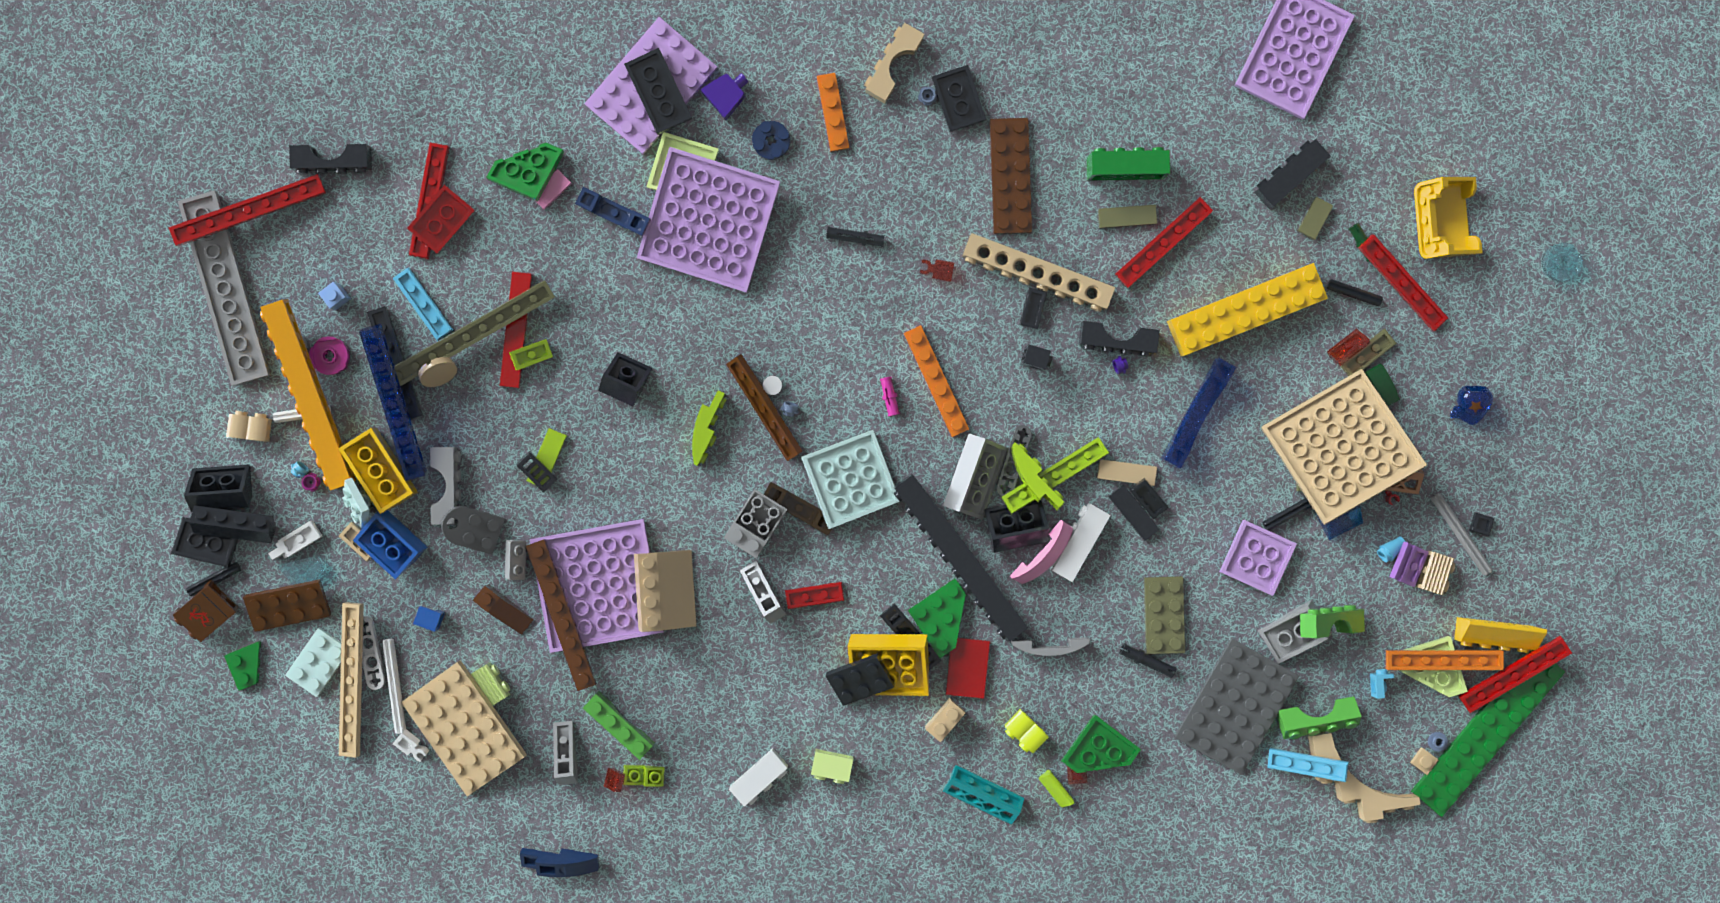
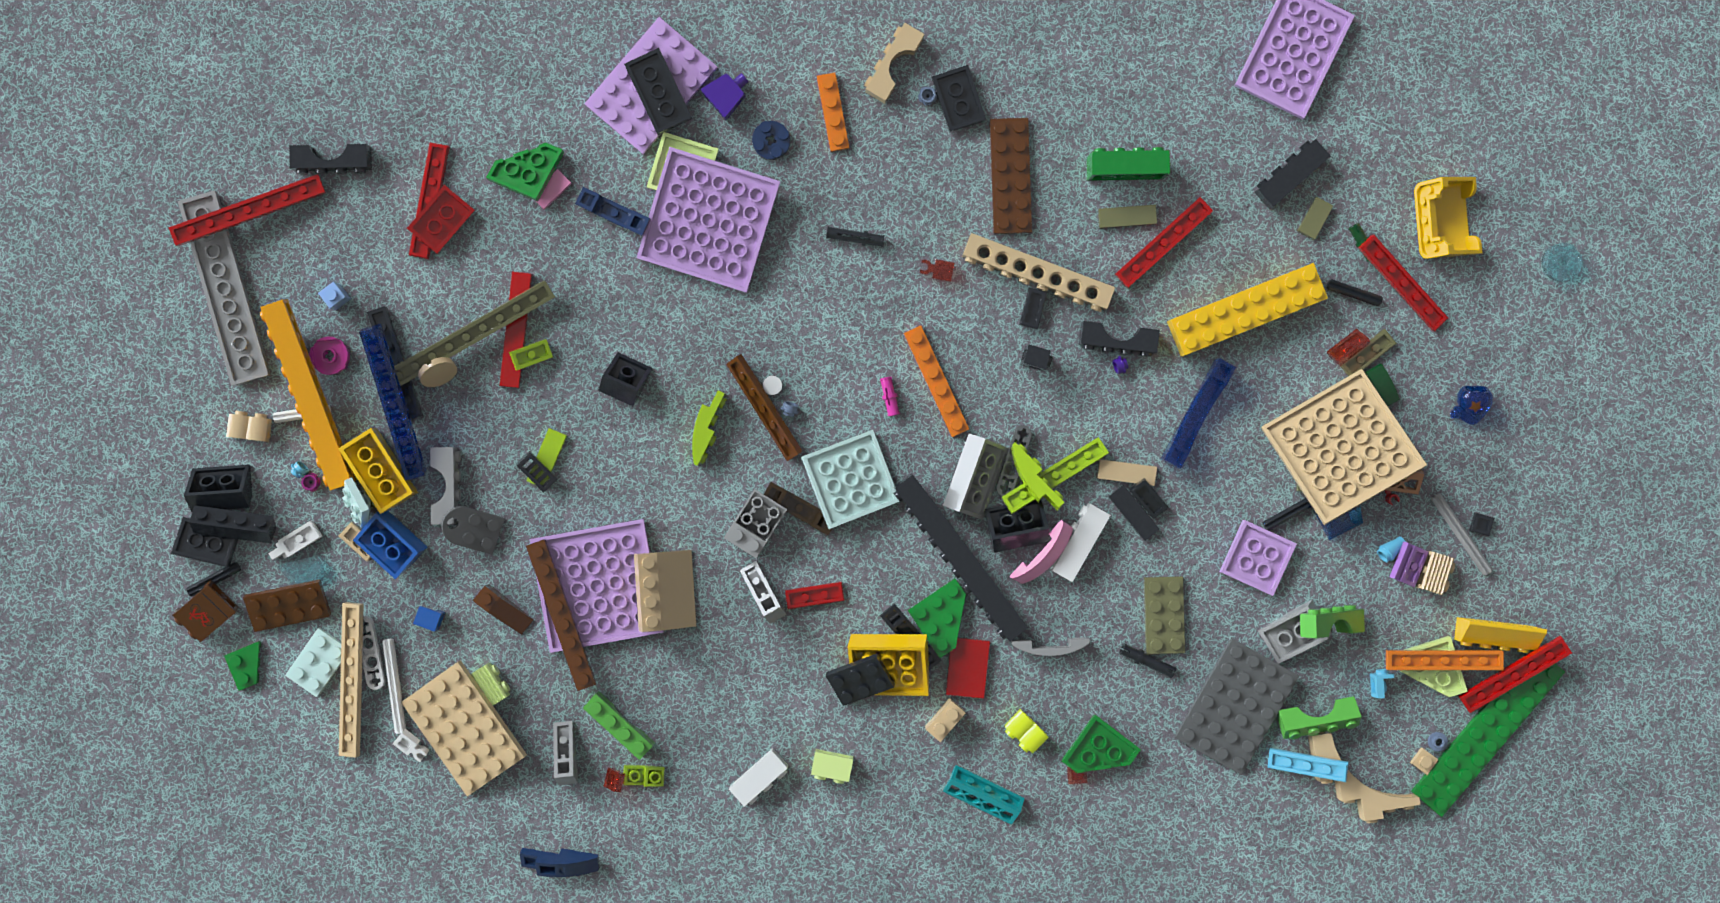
(423, 304): medium azure tile -> none
(515, 560): light grey bracket -> none
(1056, 789): lime slope -> none

